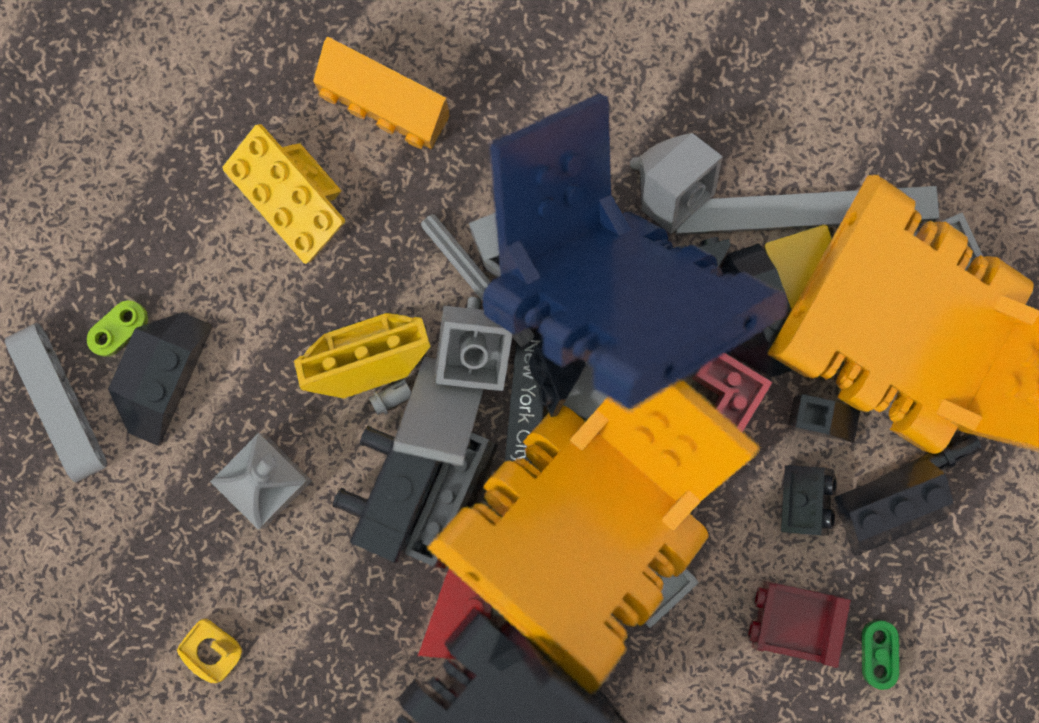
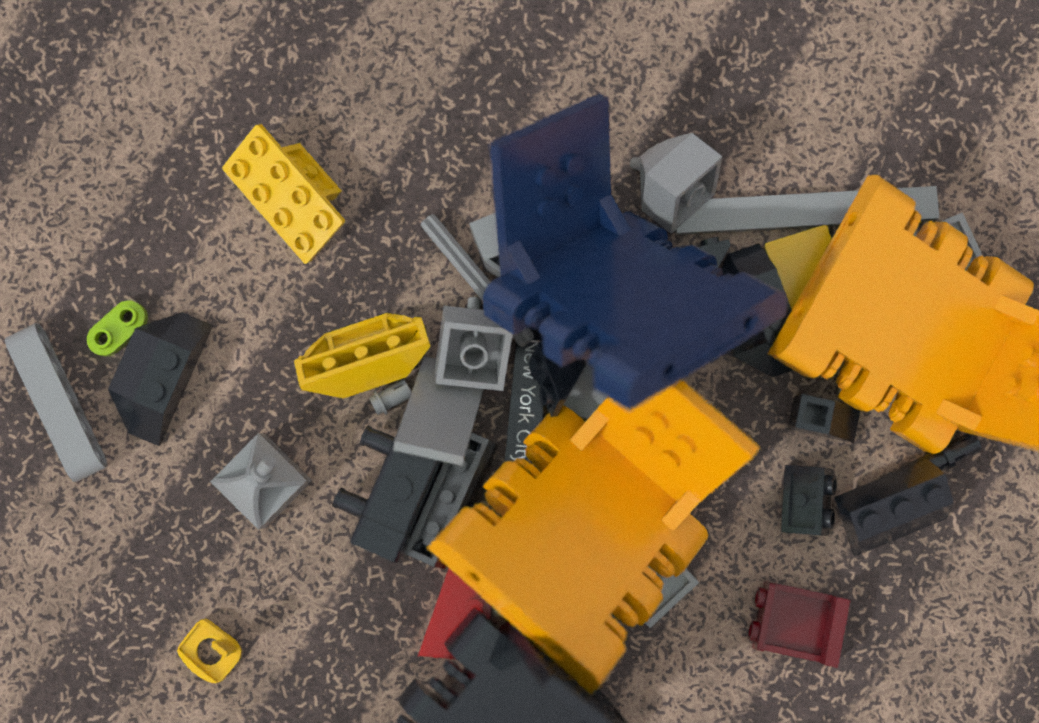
(380, 94): light orange slope -> none
(736, 385): coral brick -> none
(882, 653): green plate -> none

